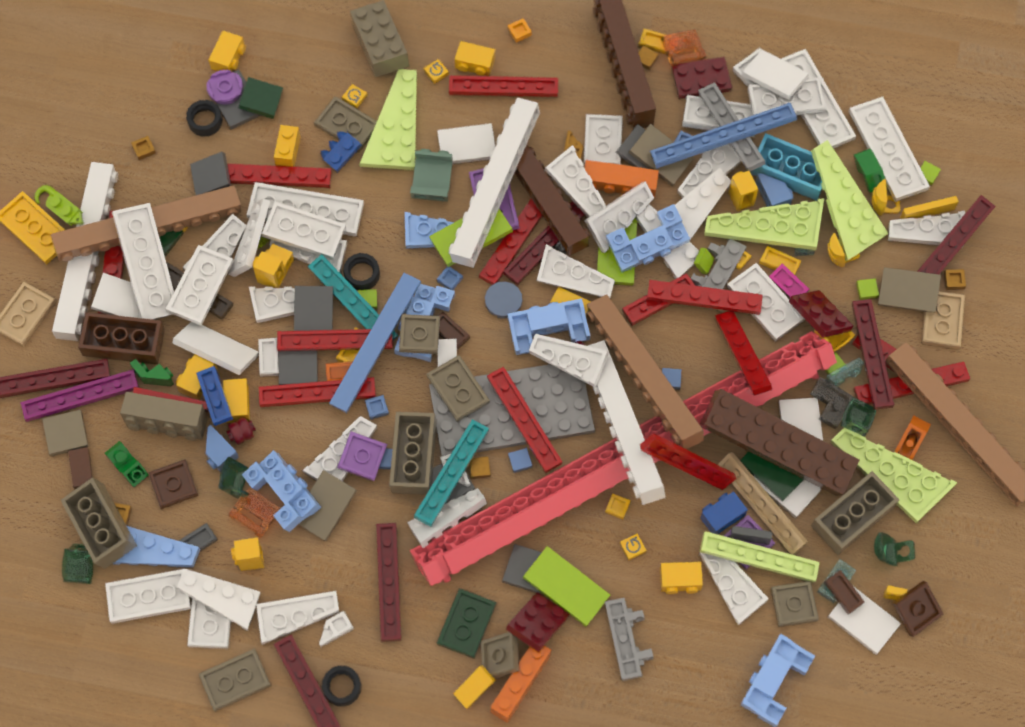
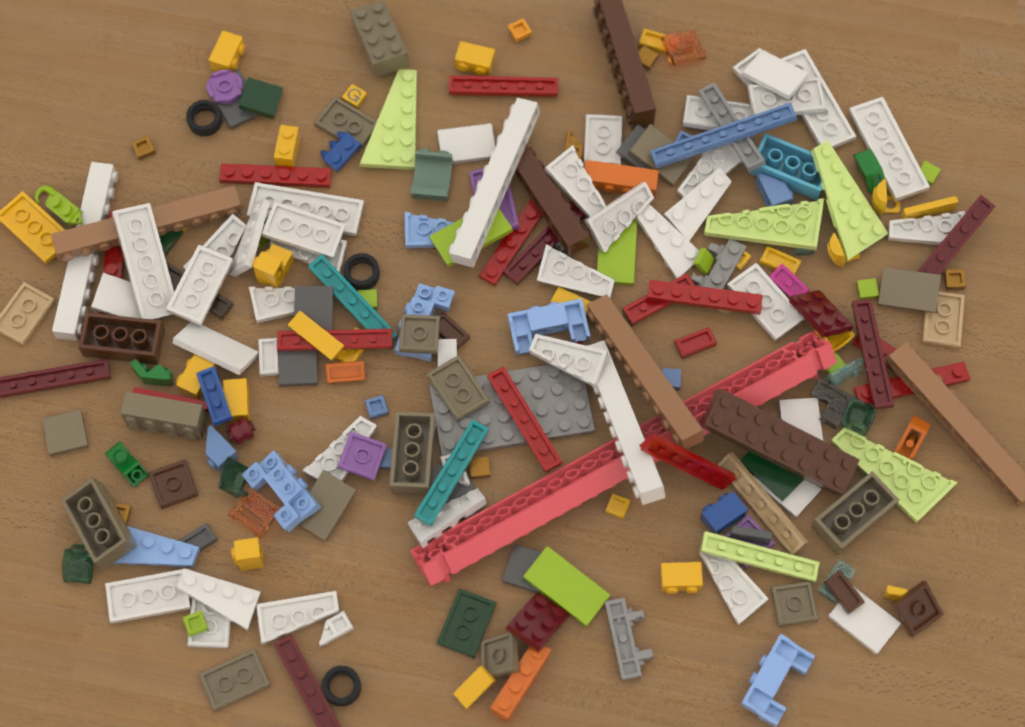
(79, 395): magenta plate -> none
(80, 466): reddish brown tile -> none
(195, 623): none -> lime tile
(210, 174): dark grey tile -> none
(308, 393): red plate -> none
(316, 335): none -> yellow tile
(375, 343): medium blue tile -> none
(388, 582): dark red plate -> none
(436, 71): yellow tile -> none
(449, 278): medium blue tile -> none
(503, 299): sand blue tile -> none
(520, 460): medium blue tile -> none
(633, 547): yellow tile -> none
(651, 244): light blue bracket -> none
(695, 75): dark red plate -> none
(695, 342): none -> red tile
(743, 190): yellow piece -> none
(743, 353): red plate -> none
(886, 549): clear green piece -> none

